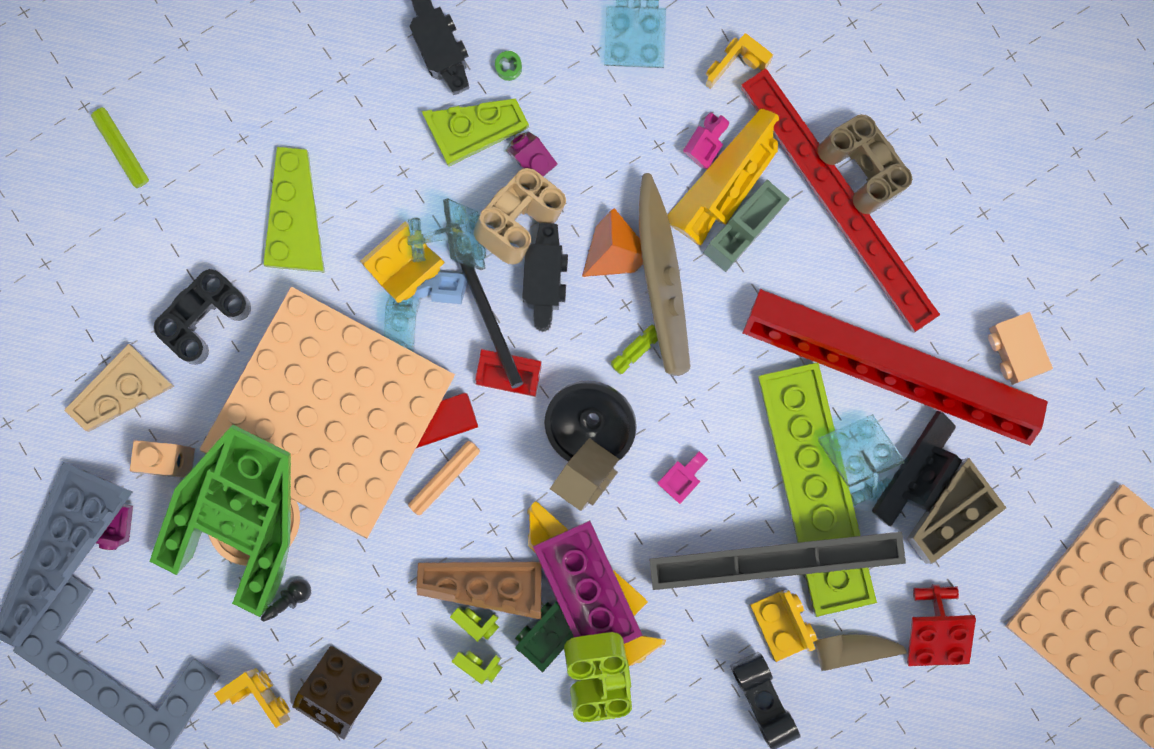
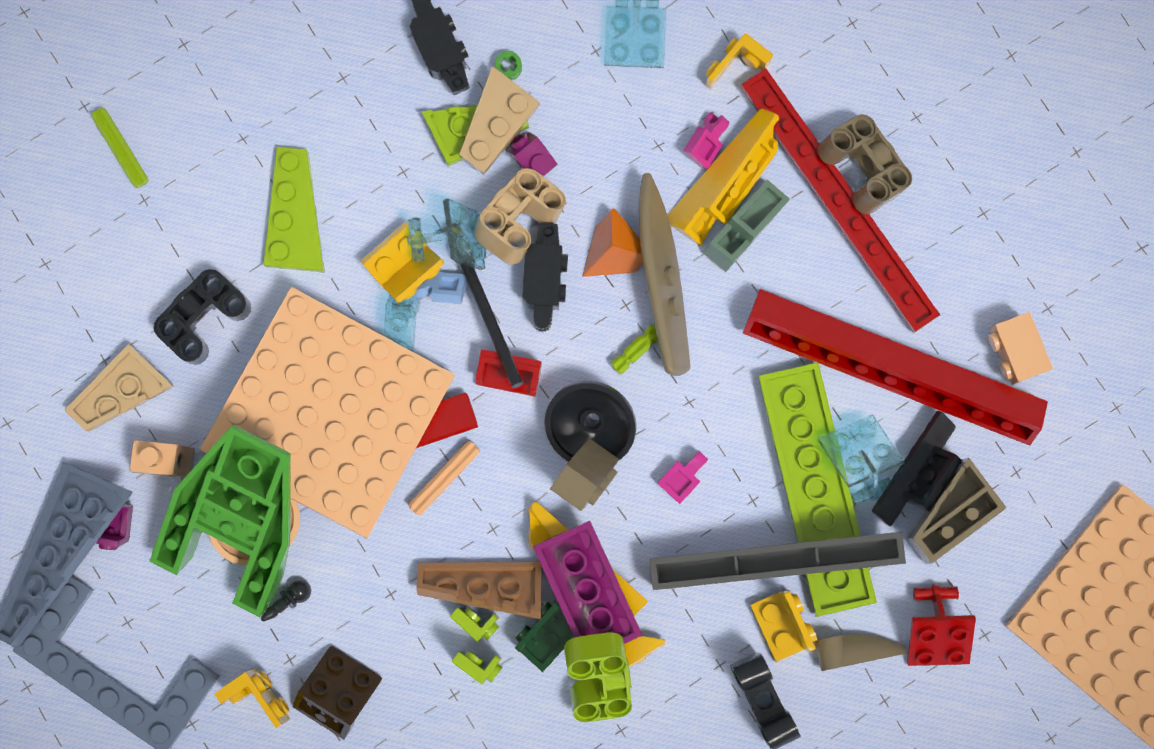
(497, 120): none -> tan wing

